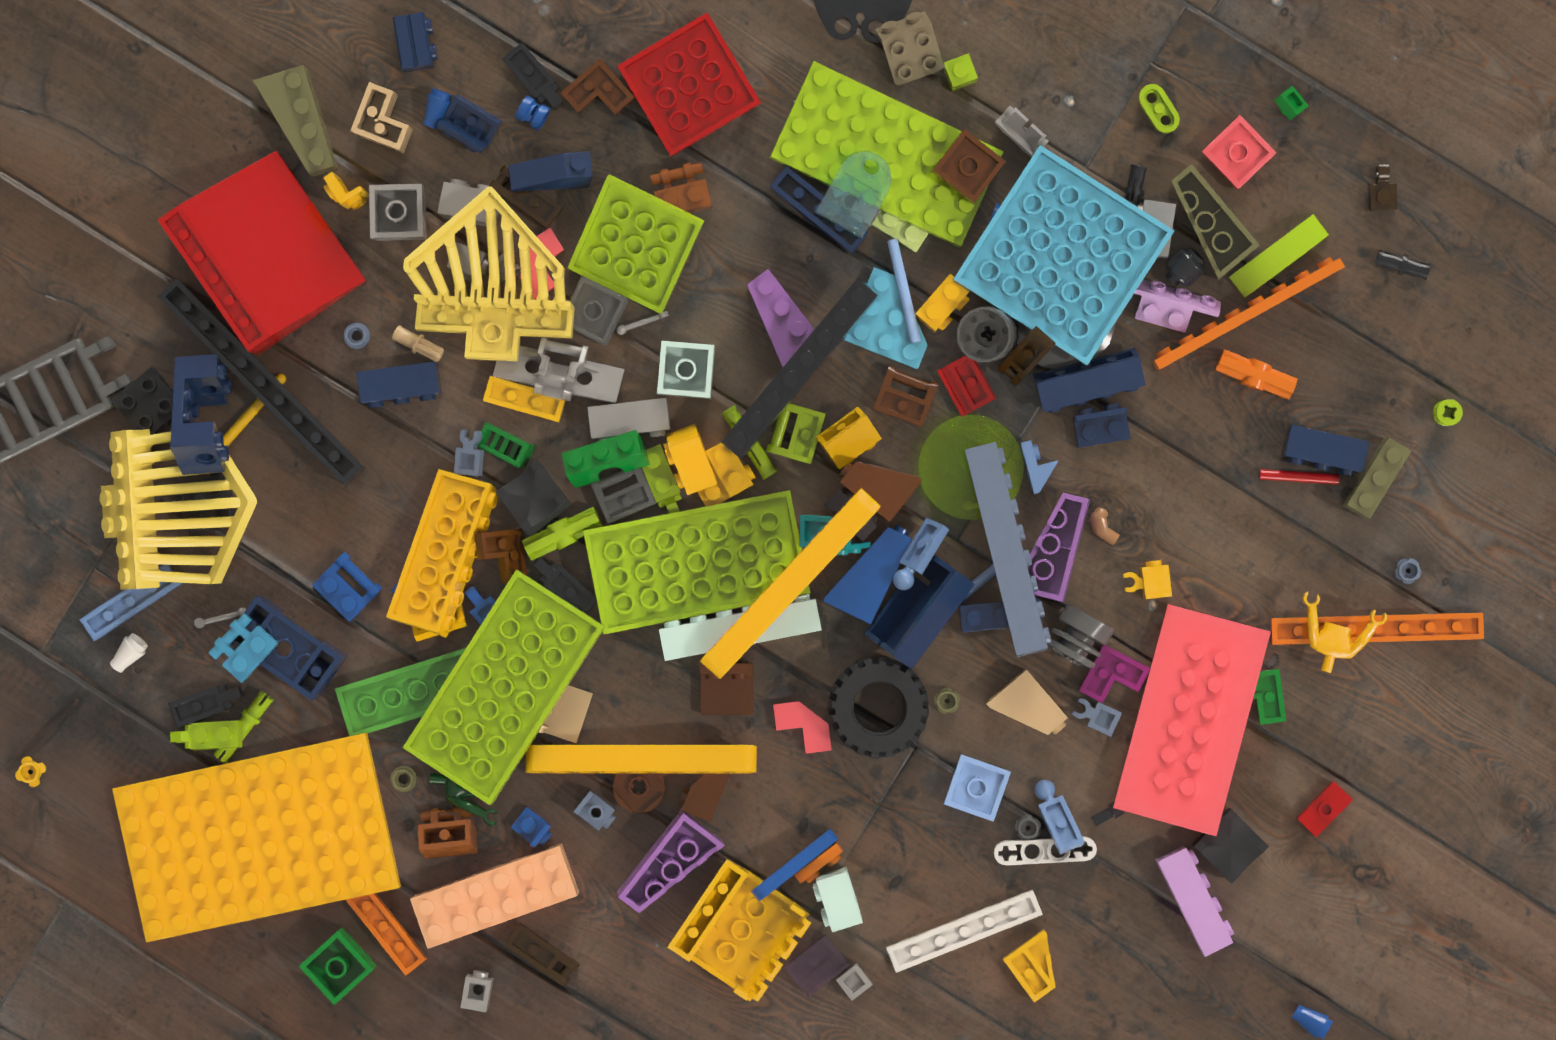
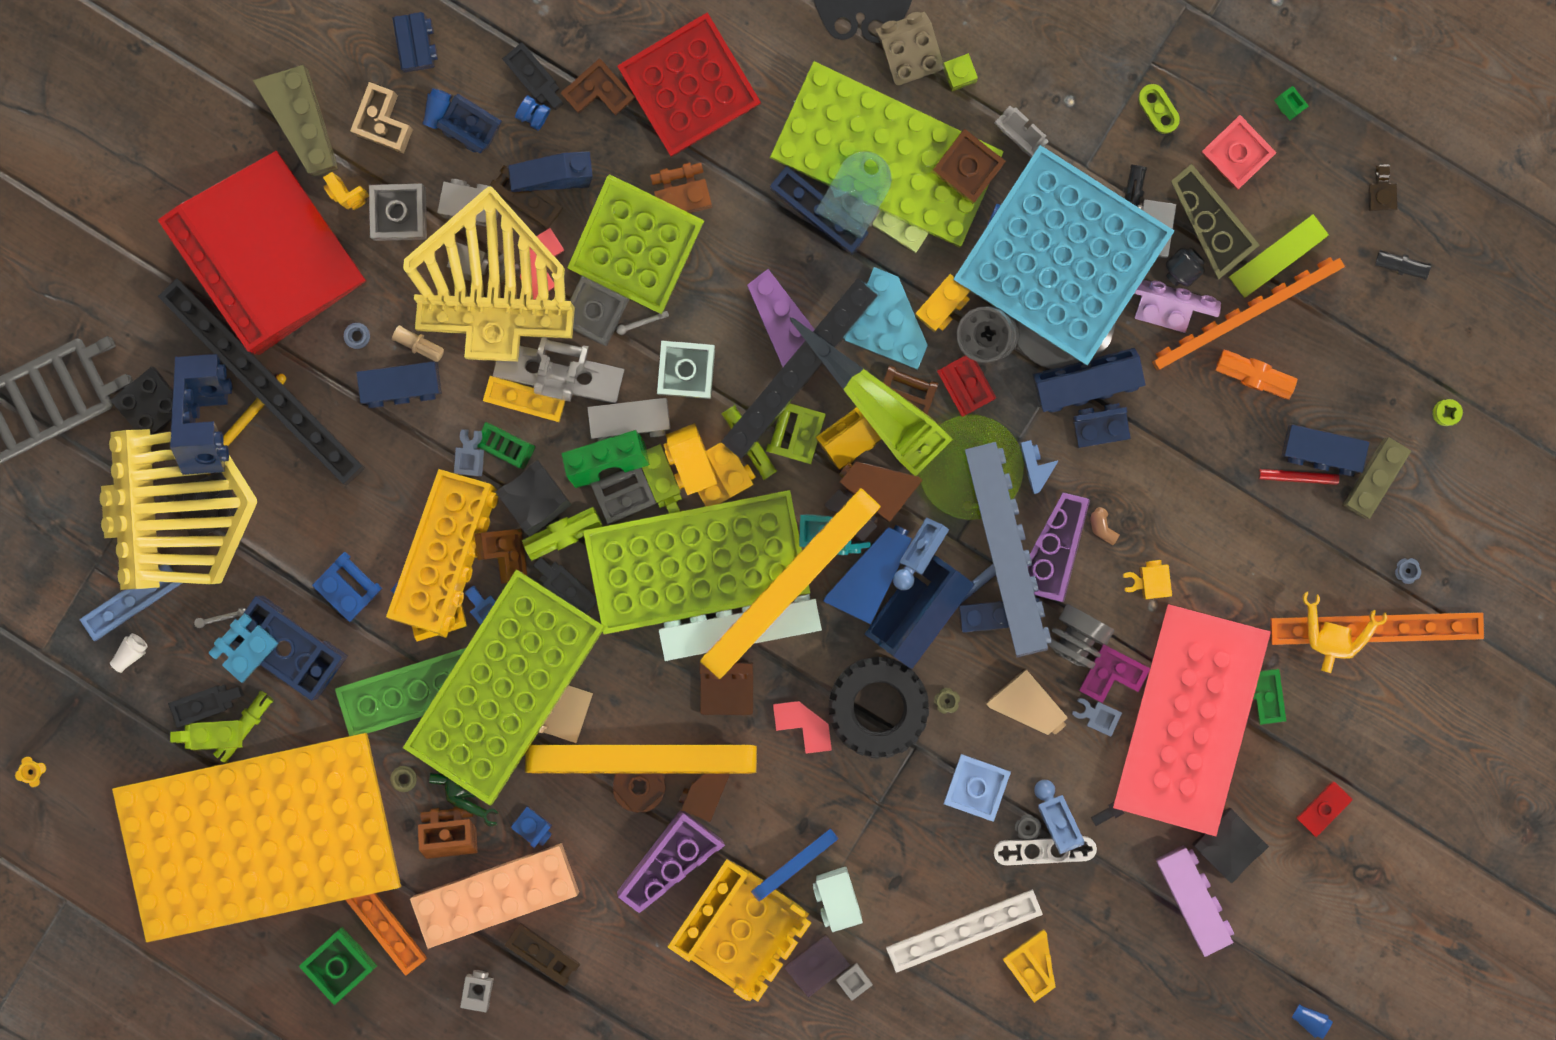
(591, 801): sand blue brick -> none
(828, 856): orange plate -> none
(902, 426): none -> lime plate
(904, 291): light blue bar -> none
(1026, 355): dark brown plate -> none

